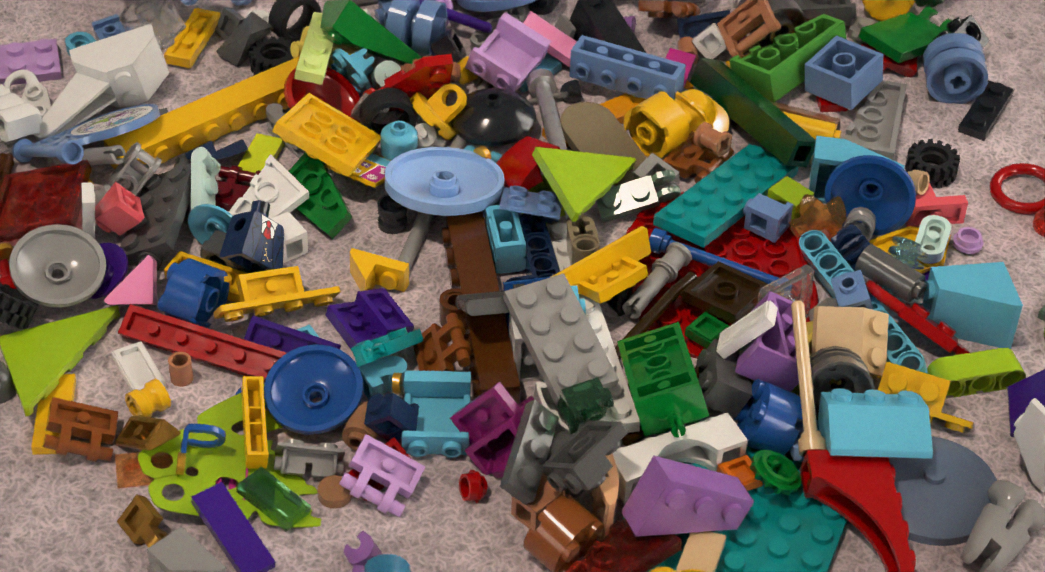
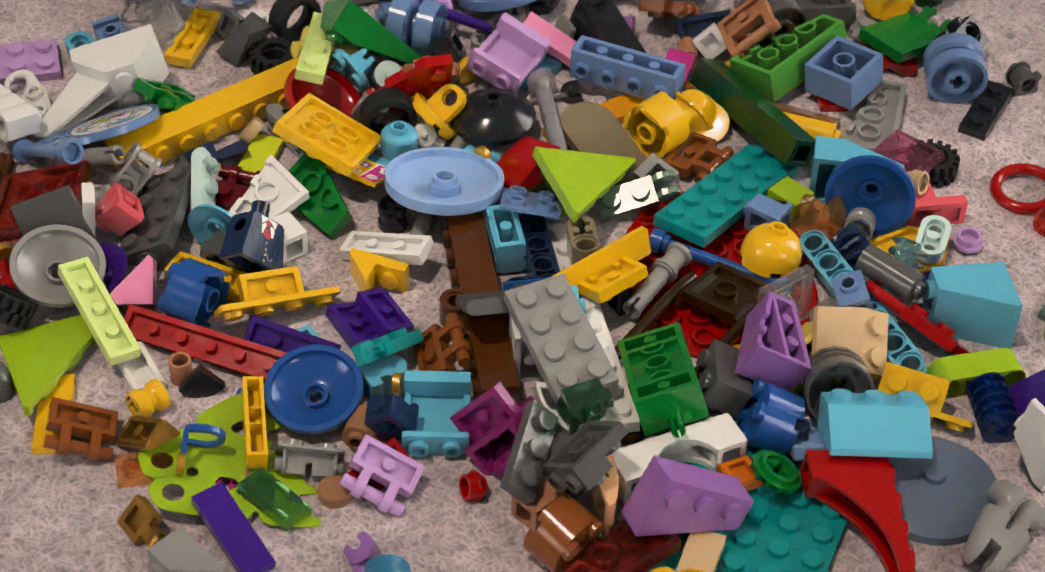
(50, 209): none -> dark grey slope
(99, 311): none -> yellowish green plate
(166, 95): none -> green plate
(201, 383): none -> black tile
(251, 130): none -> tan tile
(400, 247): none -> white plate
(705, 329): green tile -> none
(710, 138): nougat bush -> none
(747, 329): white tile -> none
(771, 250): none -> yellow cylinder
(810, 438): tan piece -> none
(910, 152): none -> clear pink tile
(993, 407): none -> clear blue piece
(1022, 78): none -> dark grey brick

